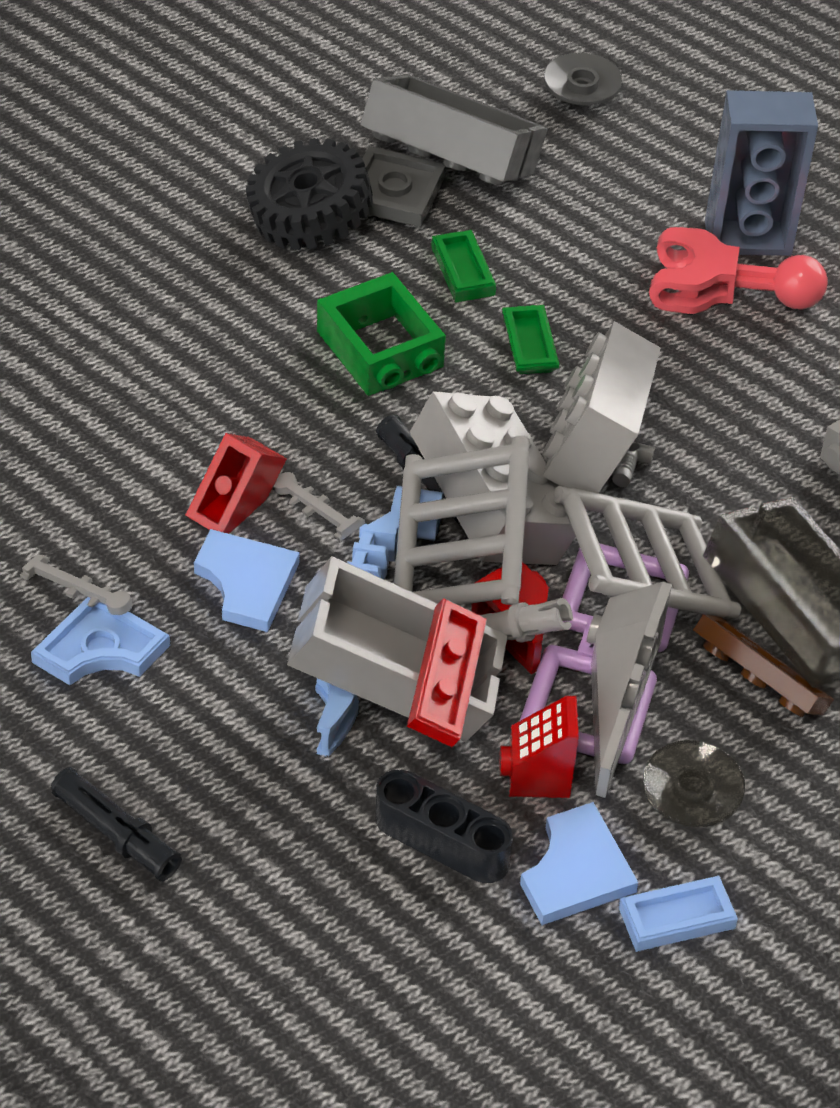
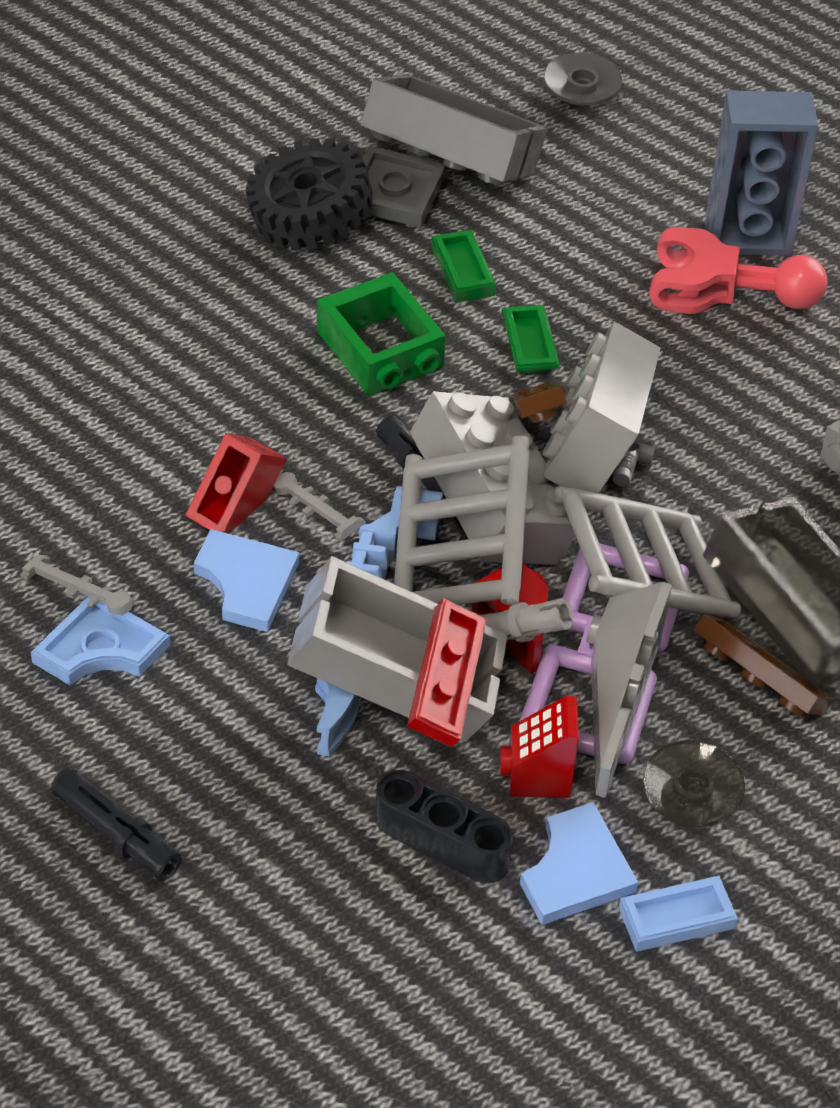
(538, 402): none -> reddish brown plate

